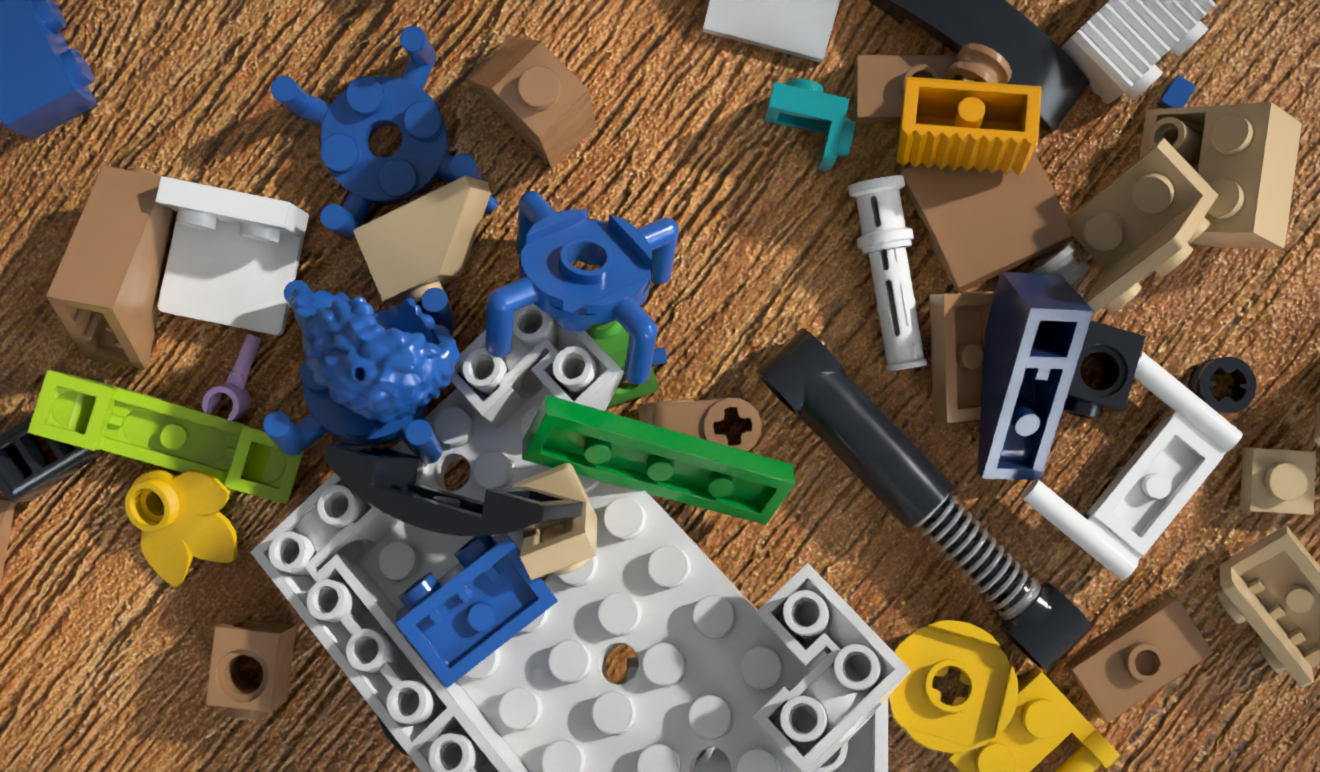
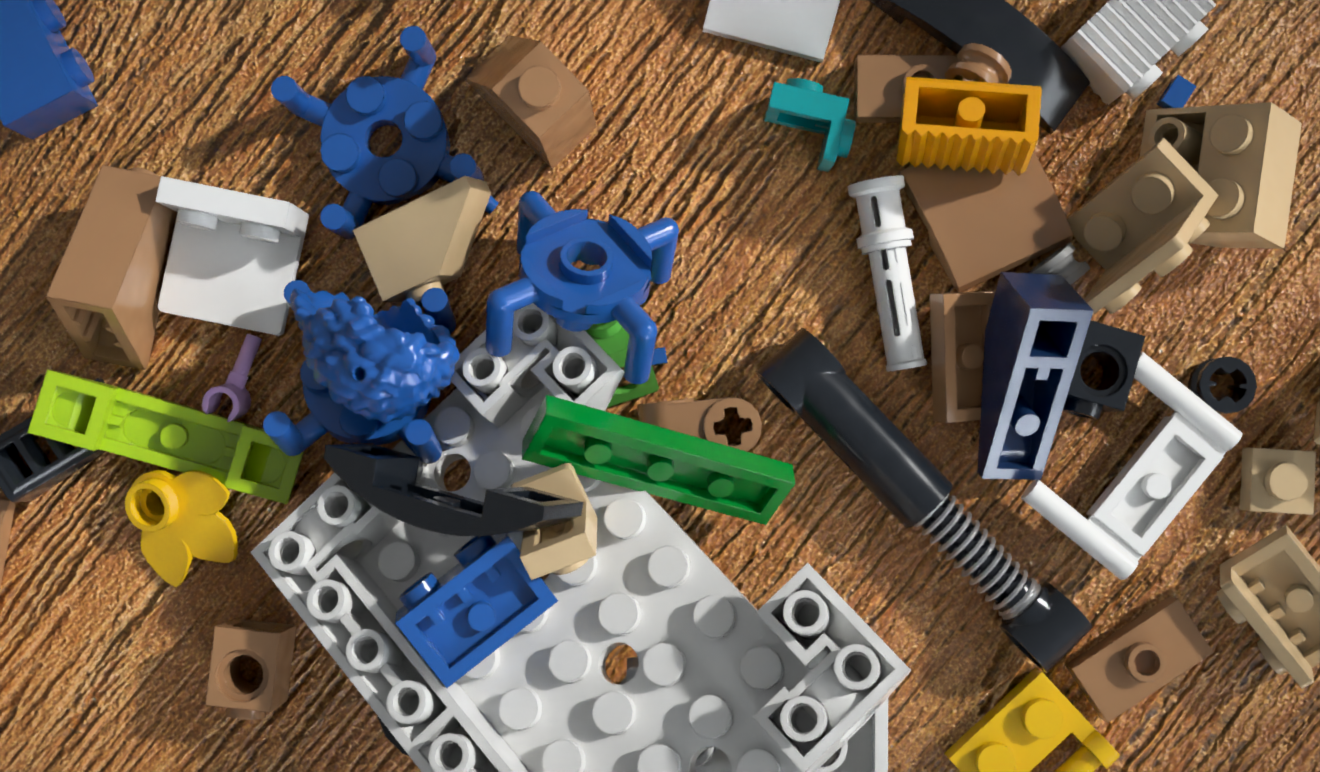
(982, 668): yellow plate -> none

